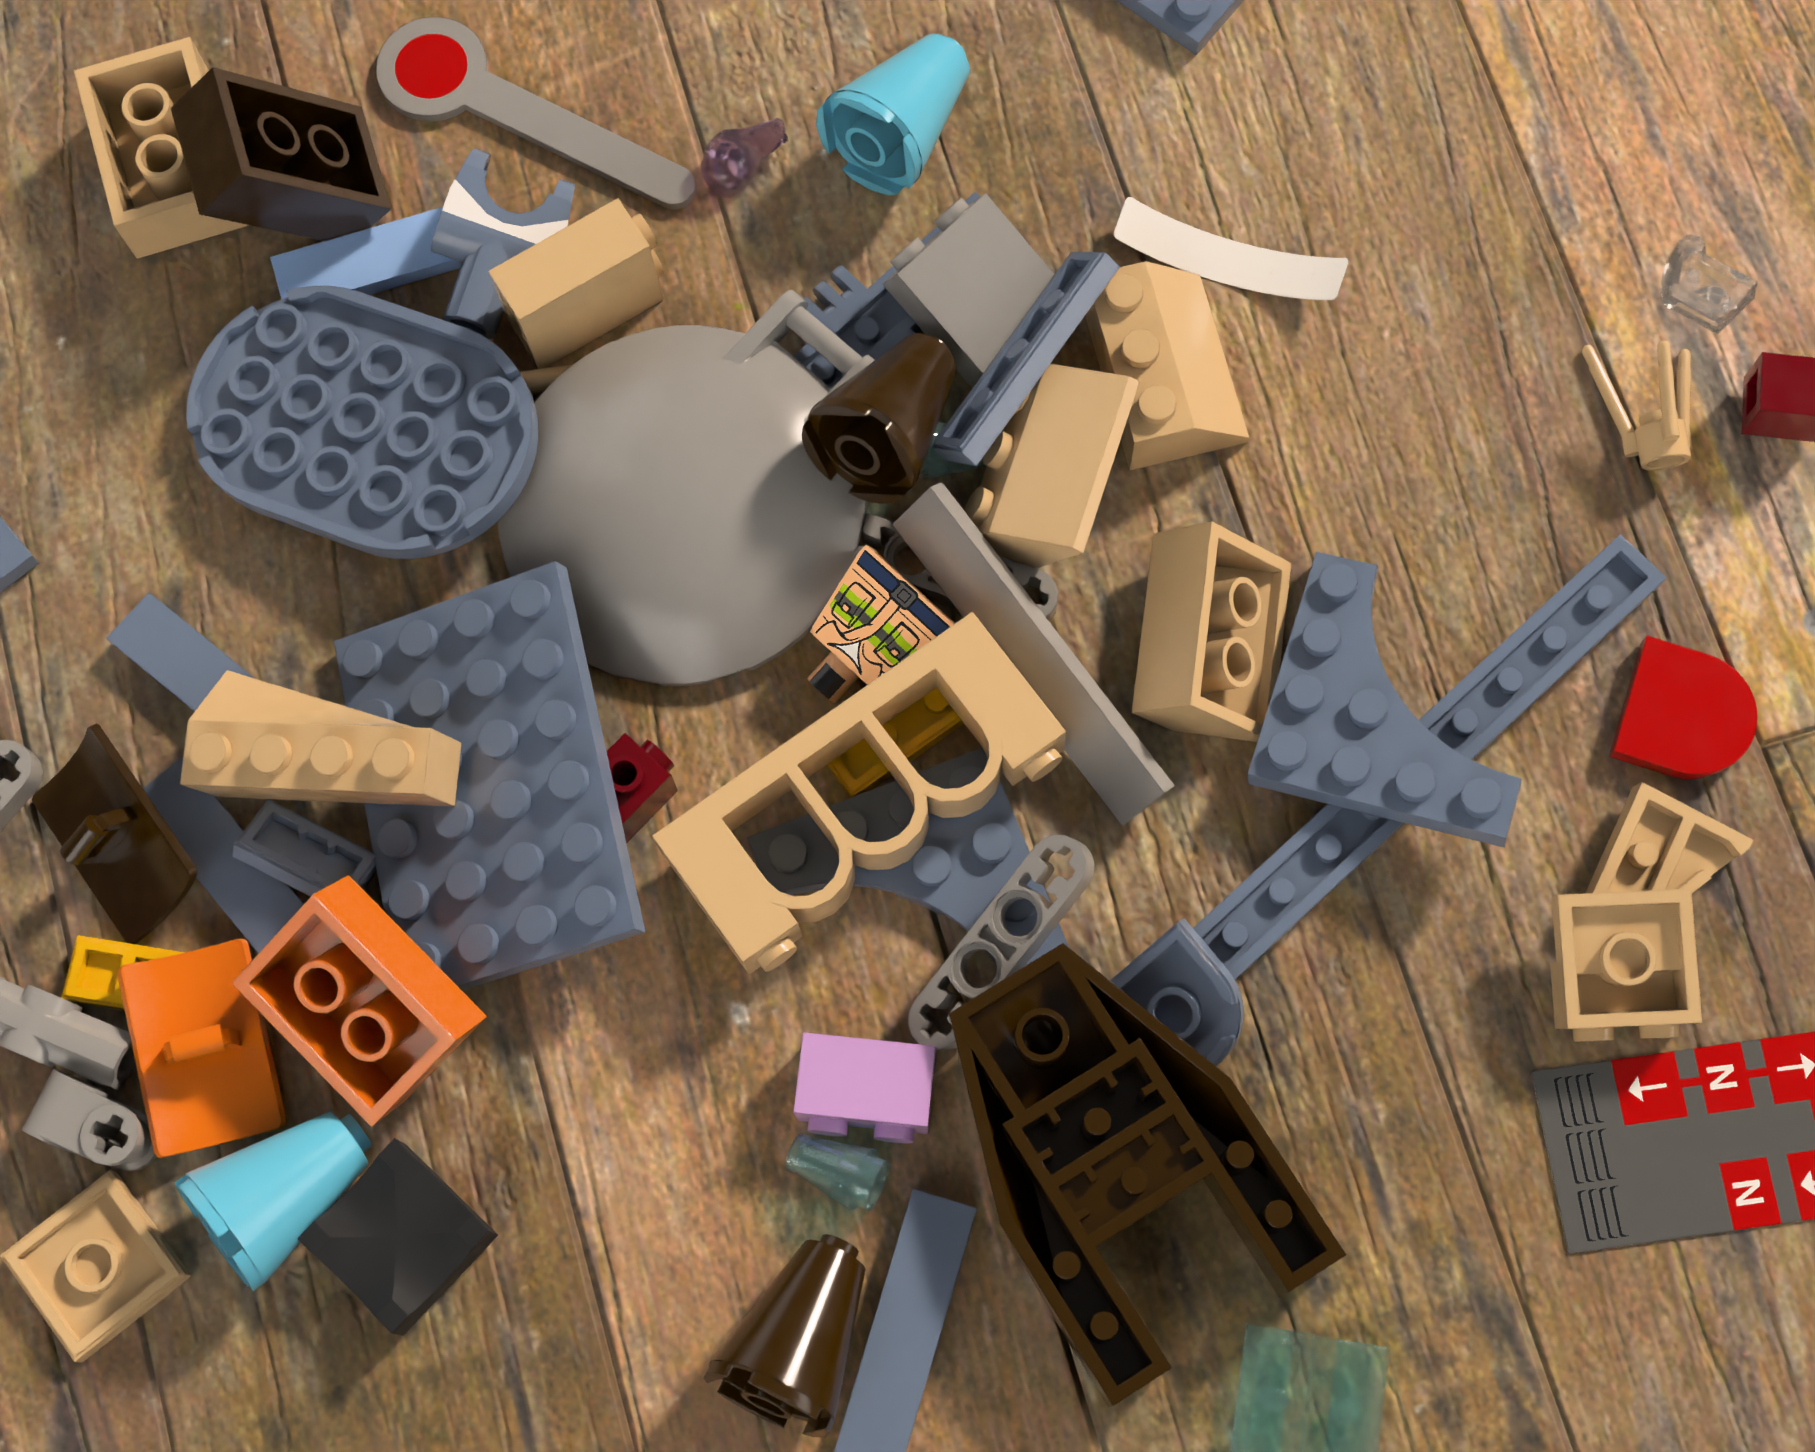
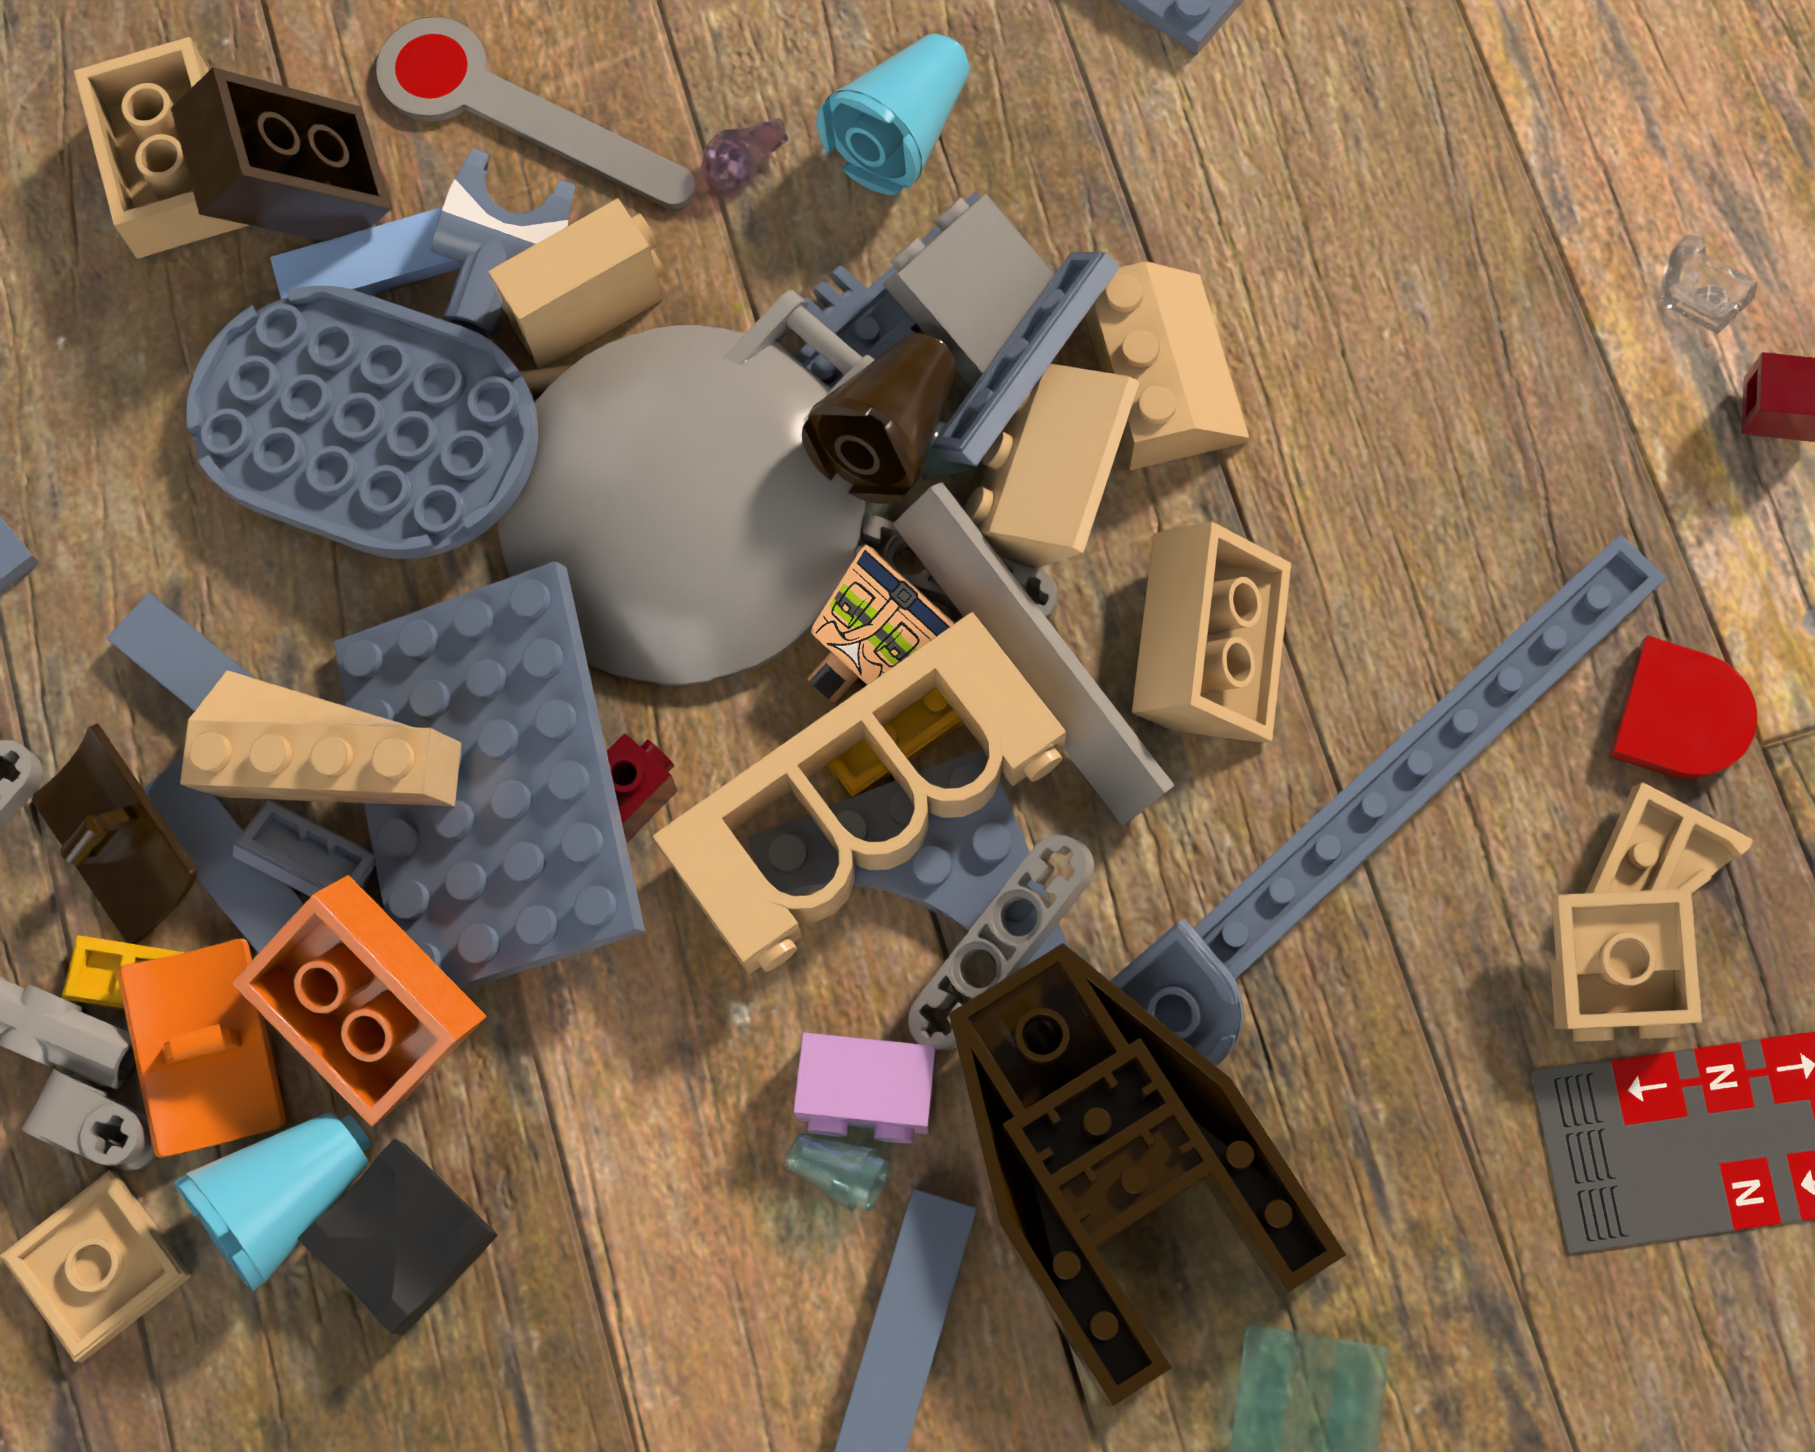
(796, 1339): dark brown cone -> none
(1226, 259): white sticker -> none
(1347, 735): sand blue plate -> none
(1663, 434): tan plant -> none

